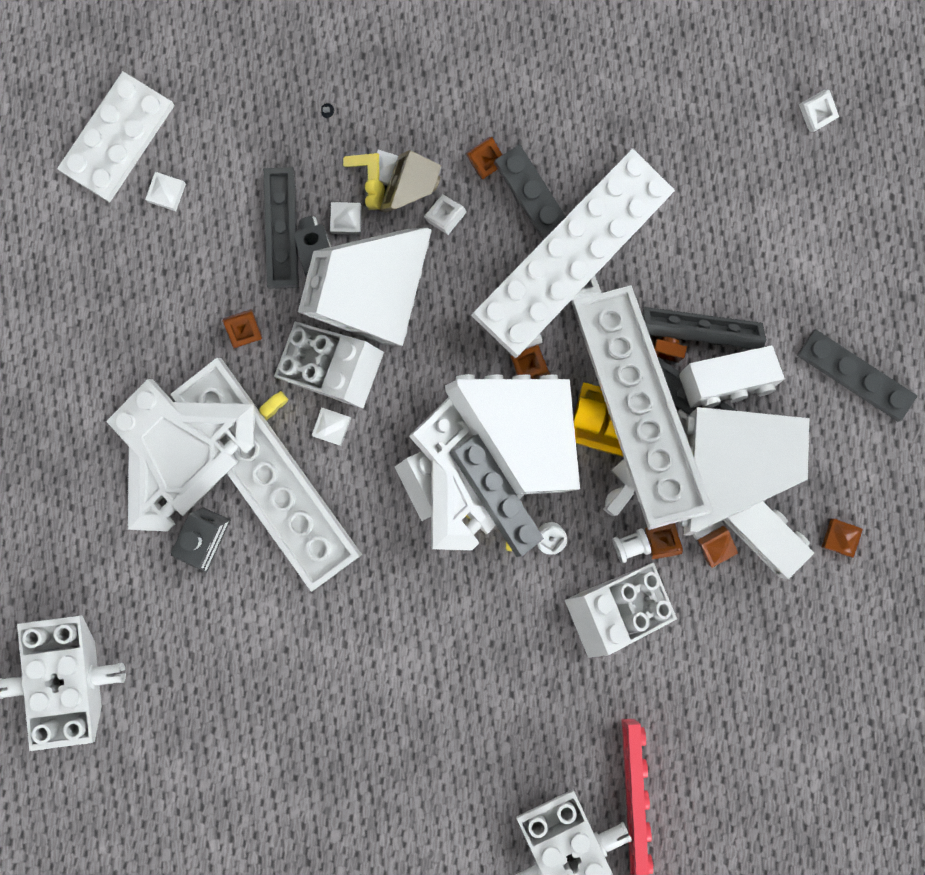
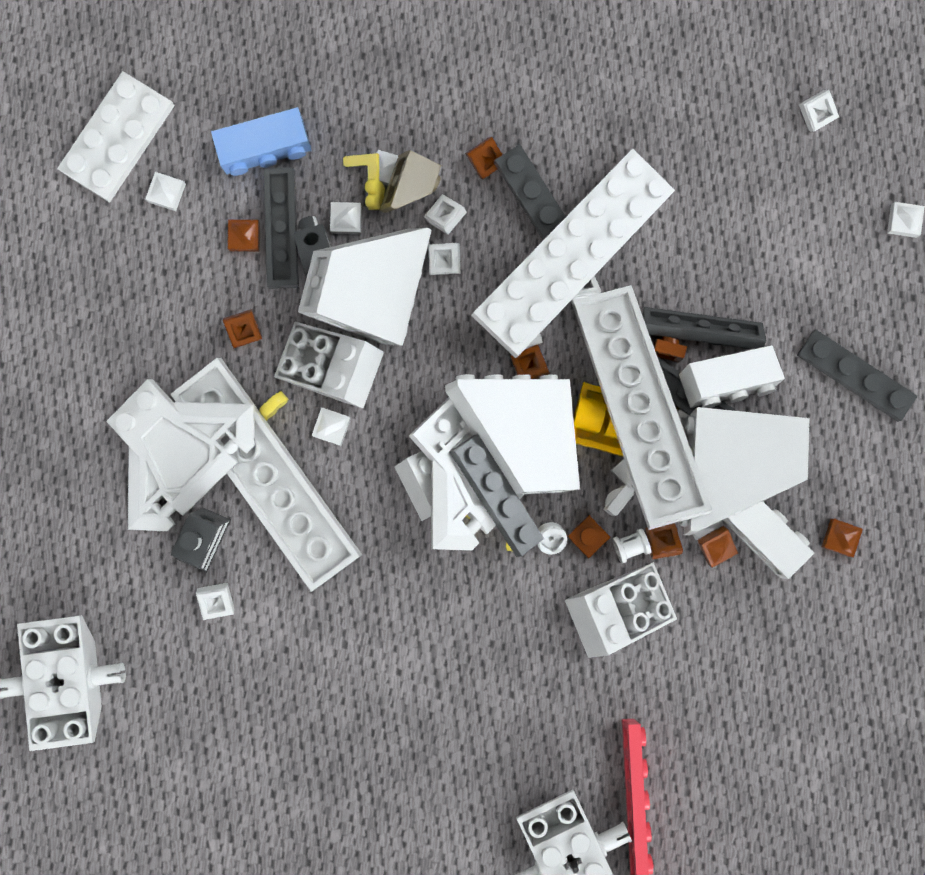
(215, 601): none -> white tile
(243, 235): none -> dark orange tile
(261, 142): none -> light blue brick
(327, 110): black piece -> none
(444, 258): none -> white tile
(588, 536): none -> dark orange plate
(905, 219): none -> white tile

